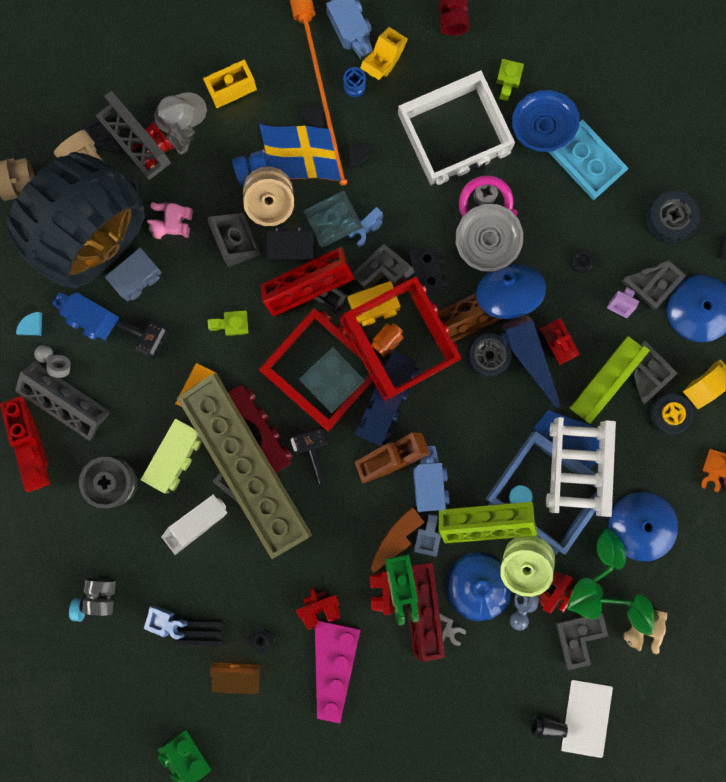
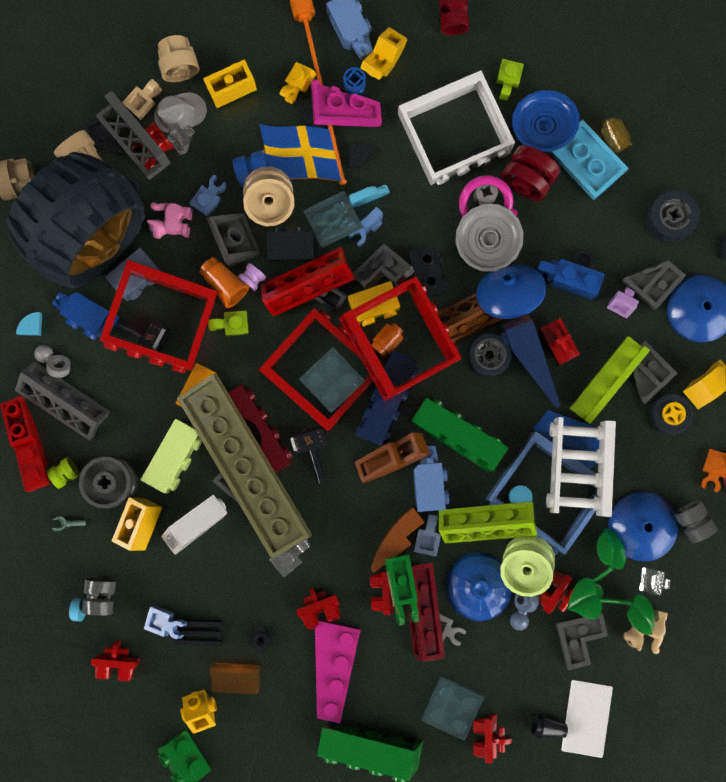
(63, 472): none -> lime wheel
(67, 523): none -> sand green hand
(104, 663): none -> red hips
(136, 524): none -> yellow brick
(141, 101): none -> tan plate
(171, 282): none -> red window
(177, 59): none -> tan piece
(198, 711): none -> yellow brick
(206, 199): none -> medium blue plate
(221, 279): none -> orange plant
(252, 276): none -> lavender wheel
(289, 559): none -> clear plate
(297, 80): none -> yellow plate
(343, 109): none -> dark pink wing
(367, 194): none -> medium azure tile
(370, 751): none -> green wedge
(452, 708): none -> clear light blue plate
(459, 435): none -> green wedge
(488, 748): none -> red hips
(530, 173): none -> dark red wheel
(572, 278): none -> blue hinge
(616, 134): none -> clear yellow brick
(653, 581): none -> clear tile
(697, 524): none -> dark grey wheel

